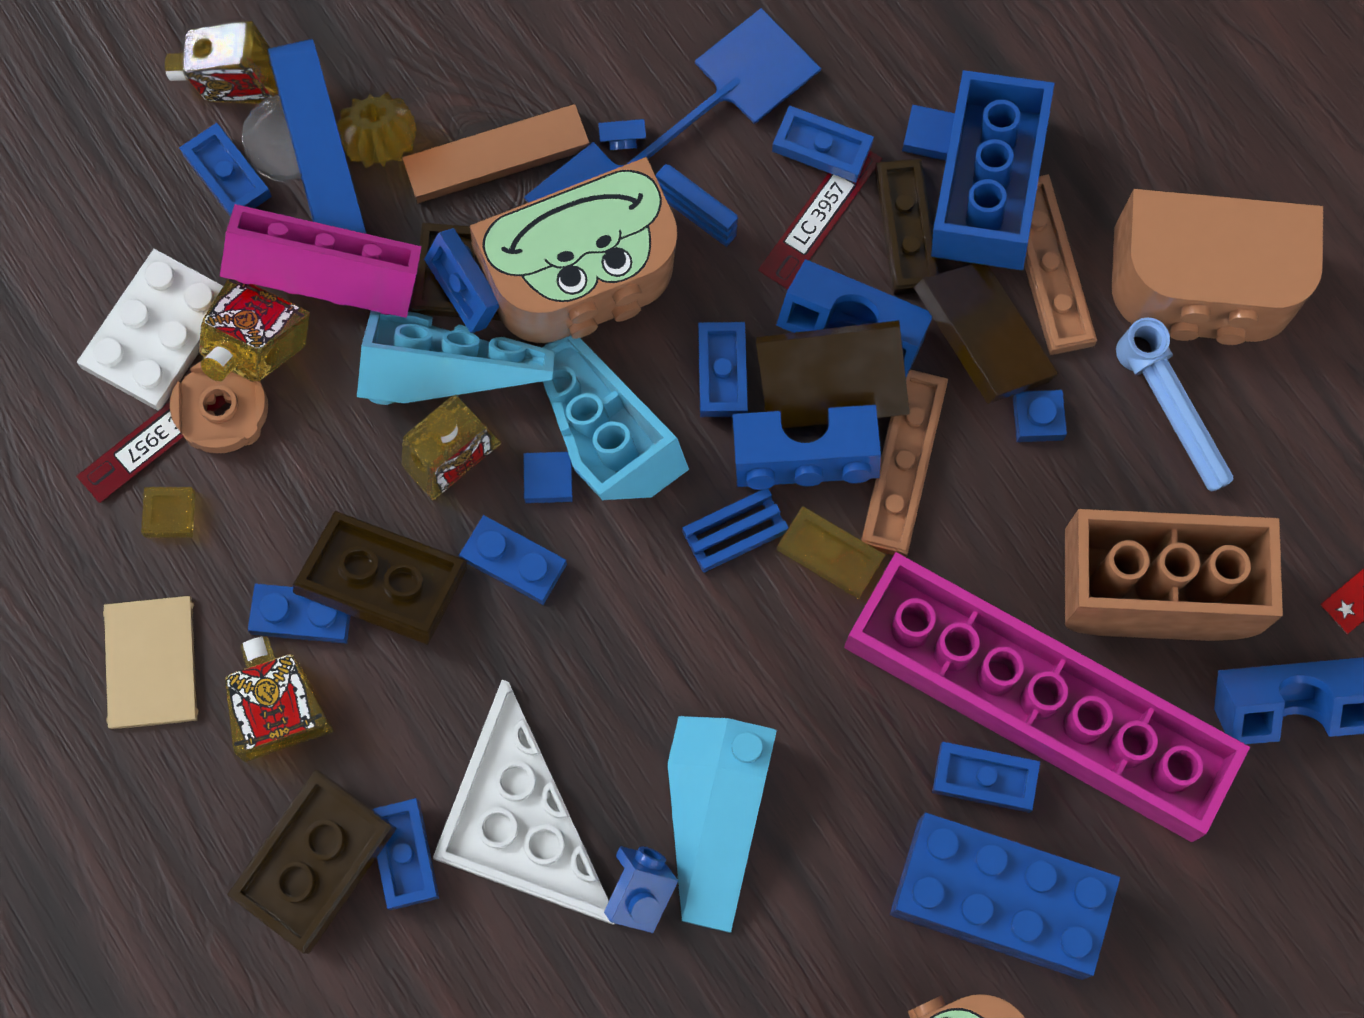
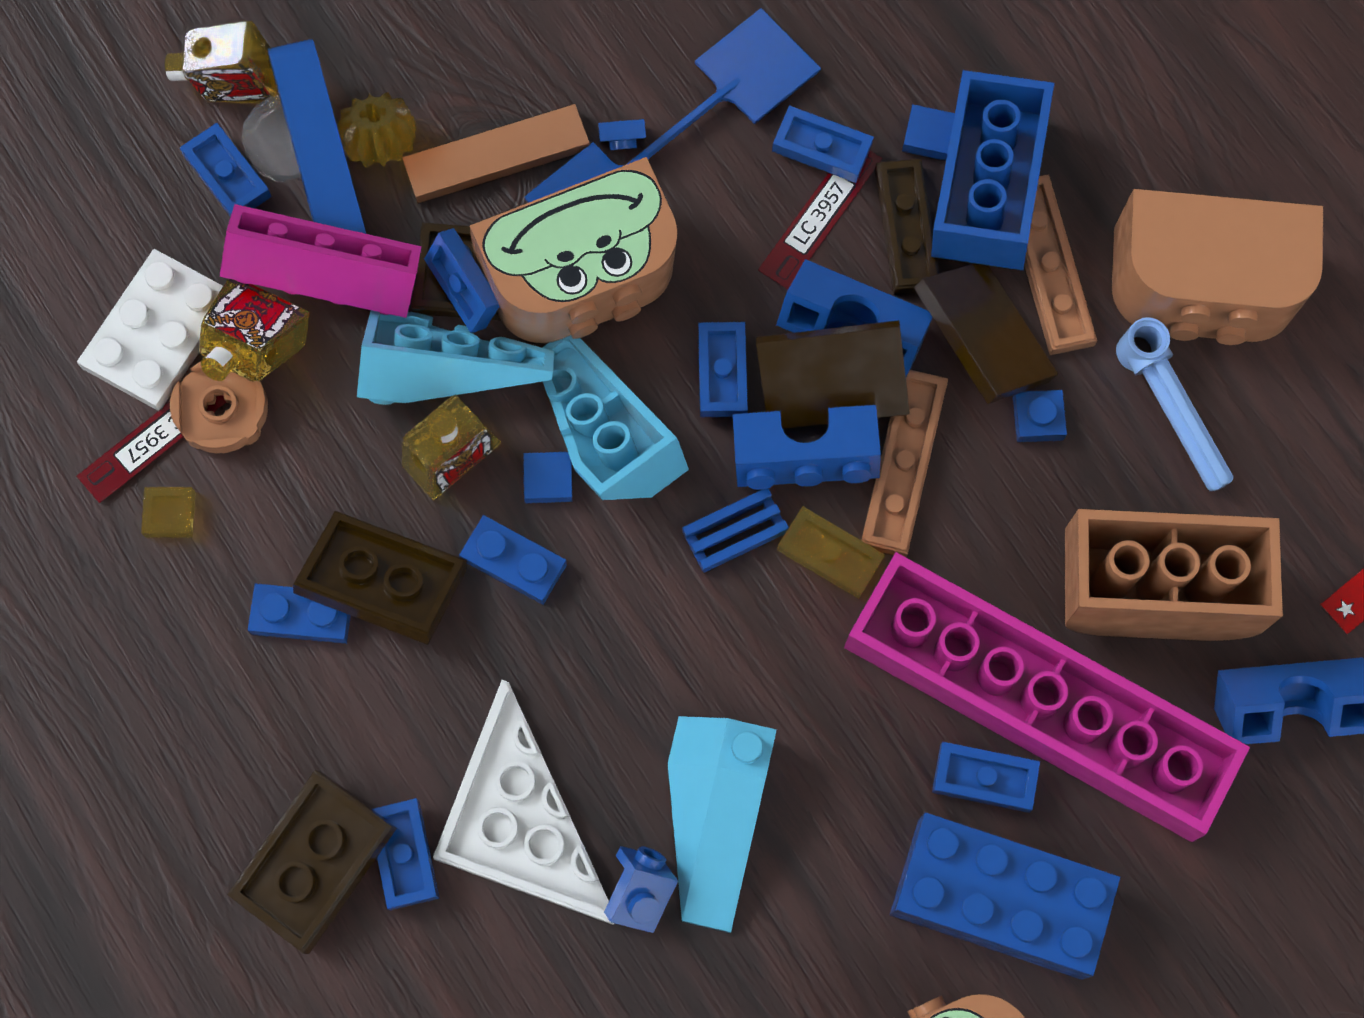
(150, 662): tan piece -> none
(271, 703): torso -> none
(697, 205): blue tile -> none

